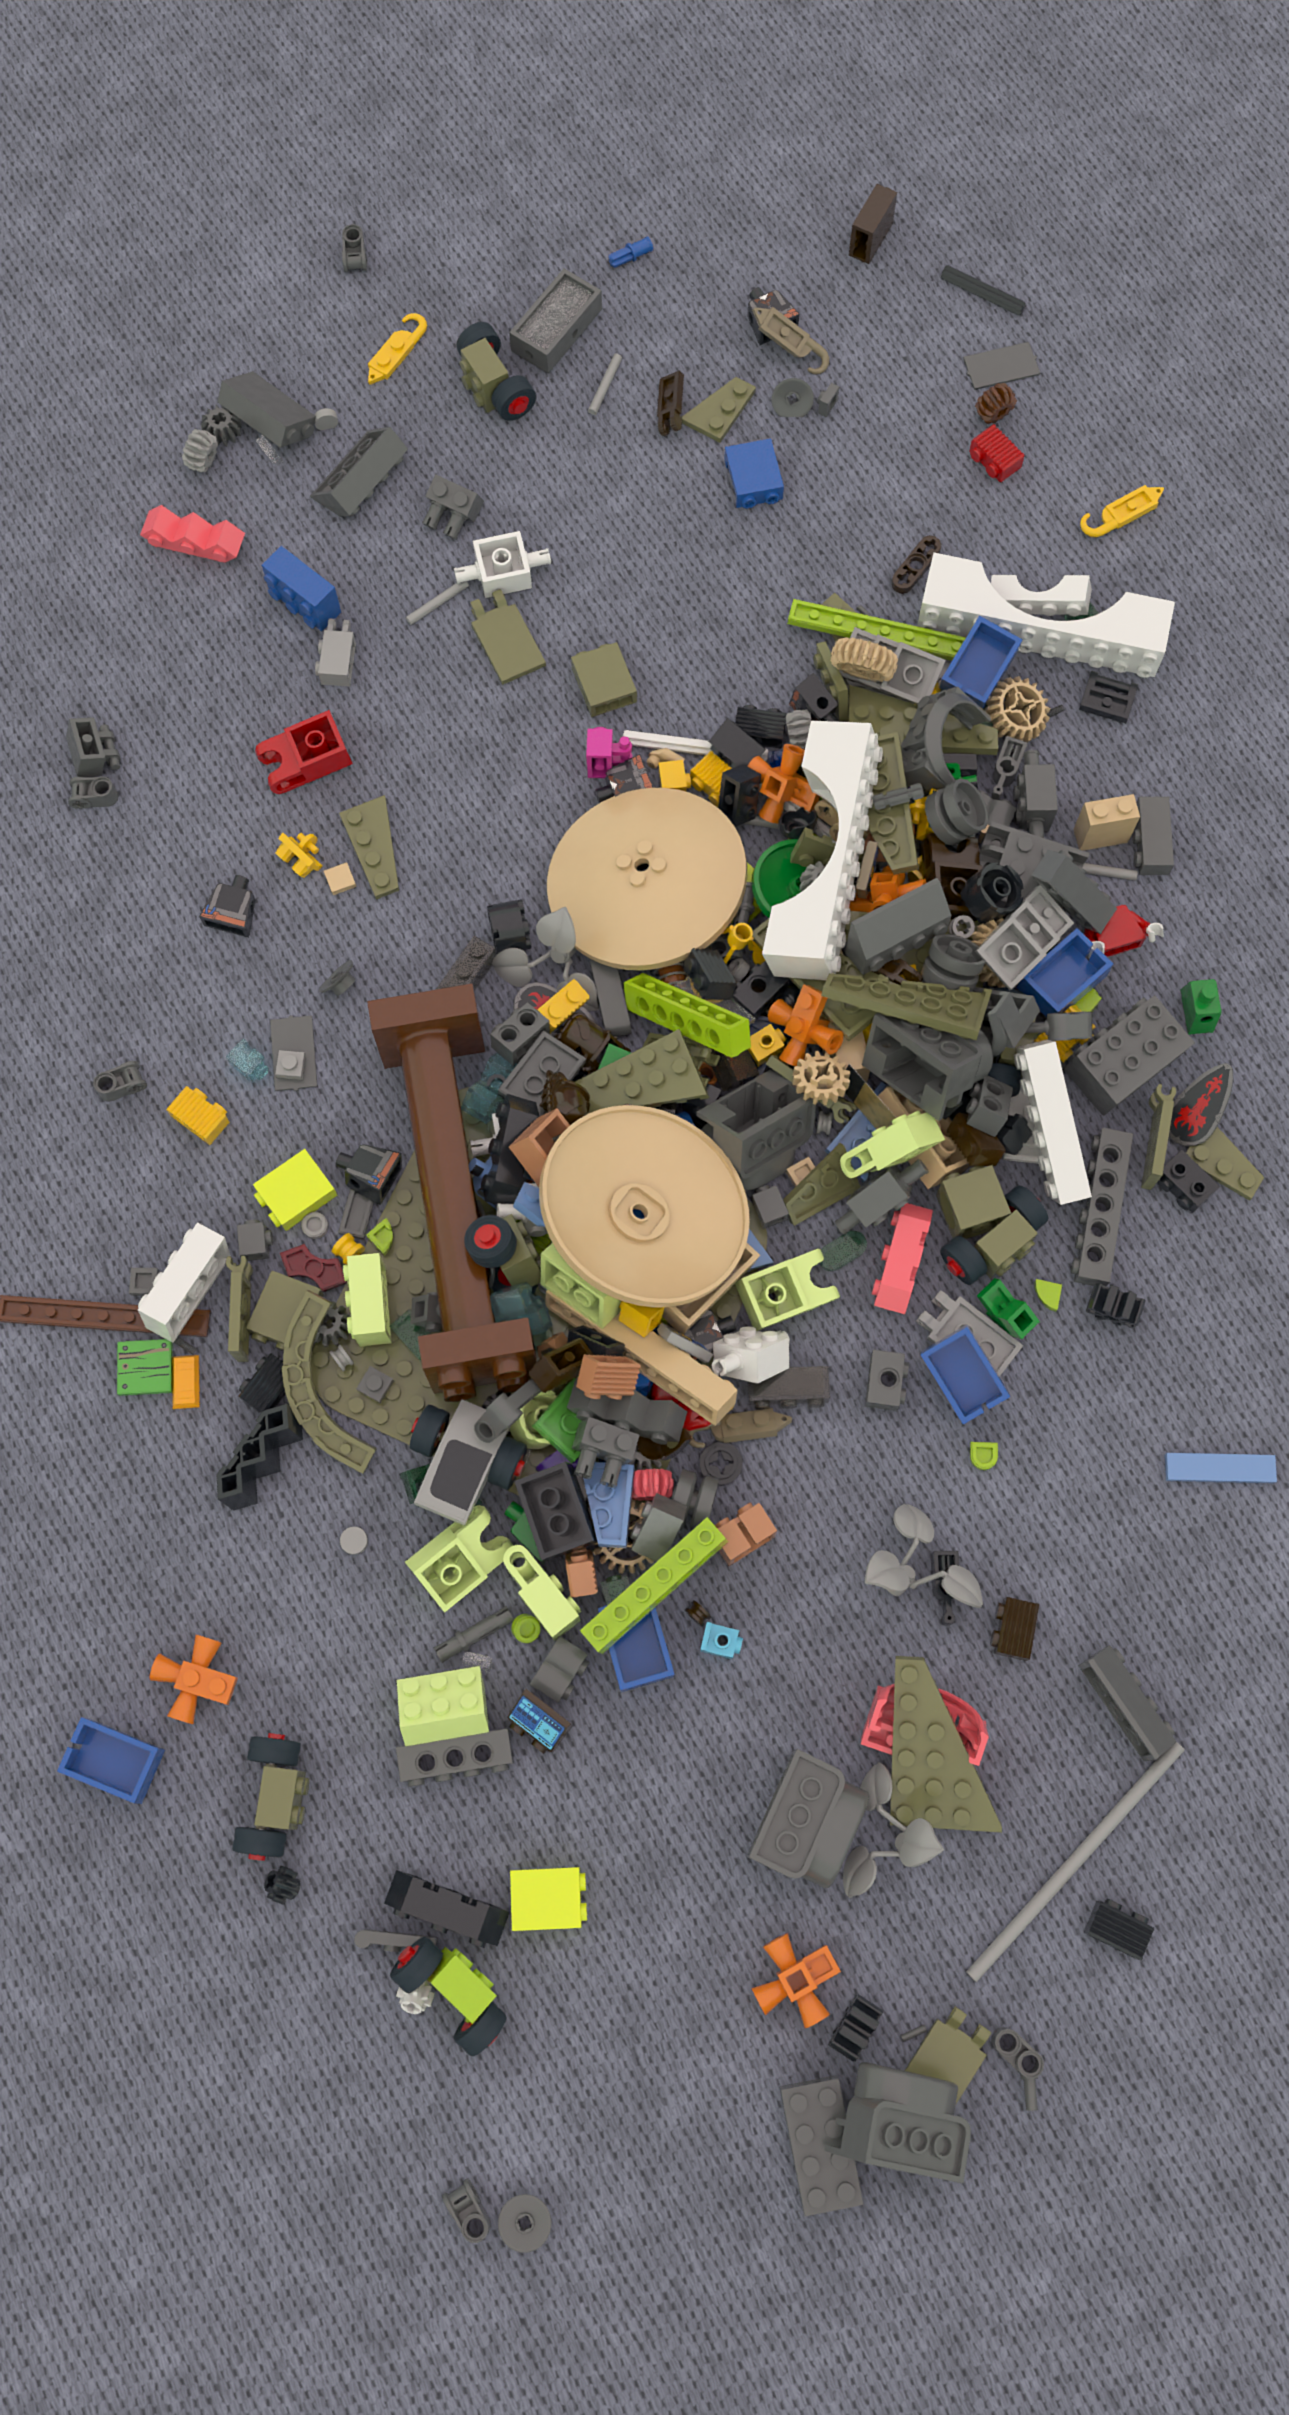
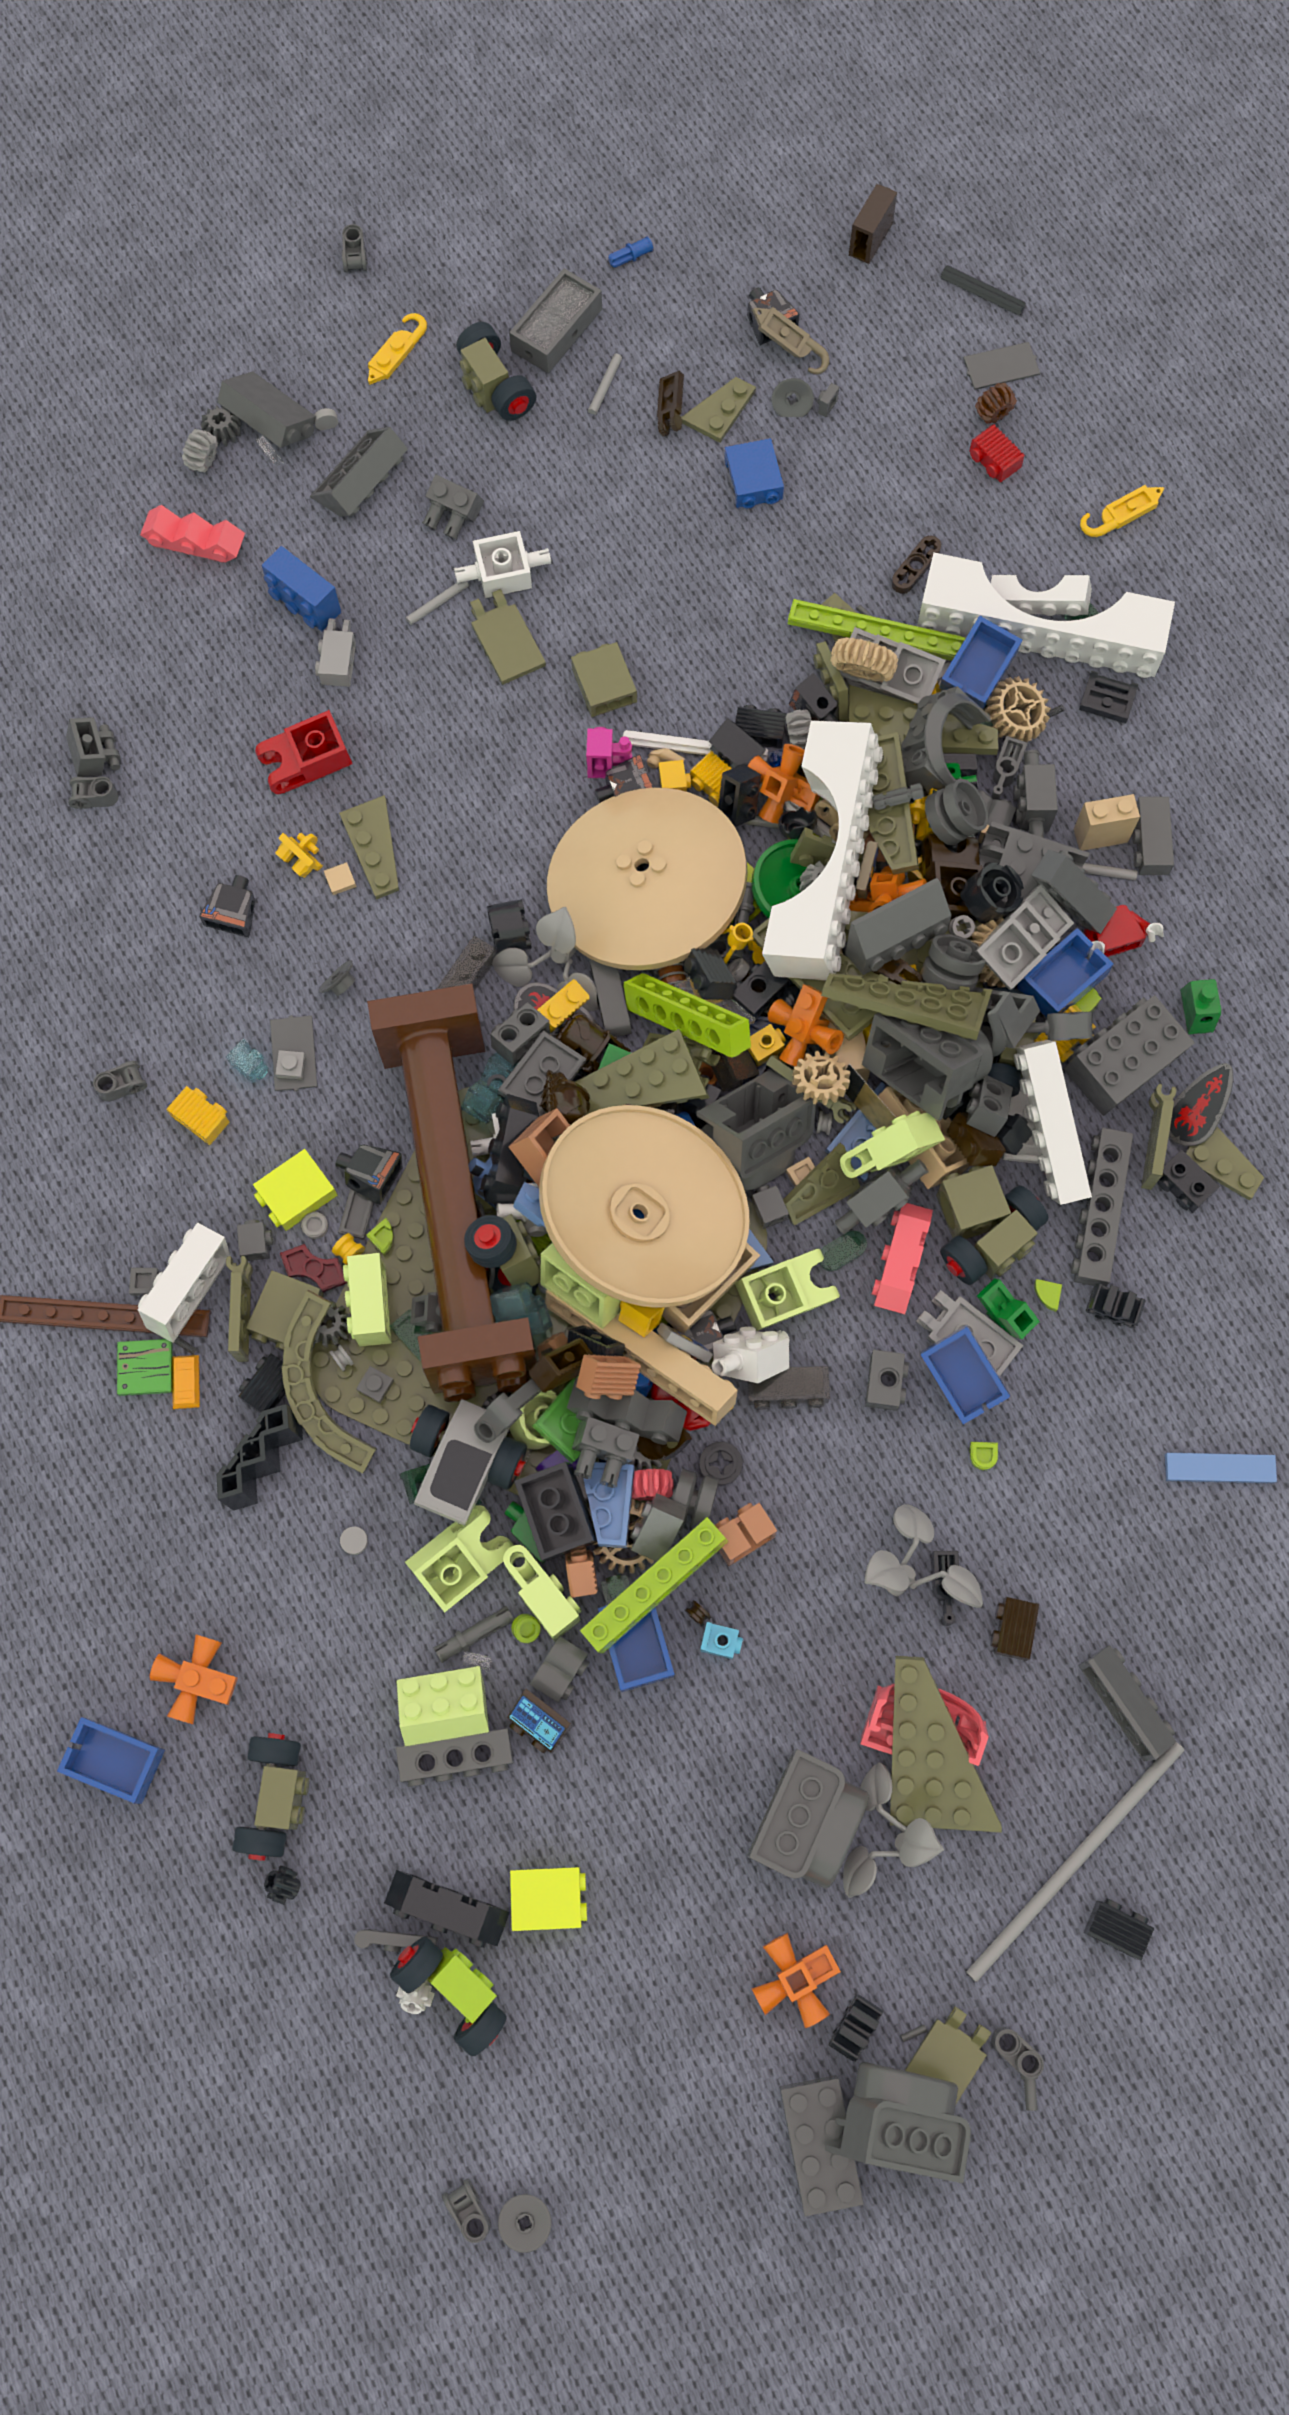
(745, 1426): dark tan plate -> none

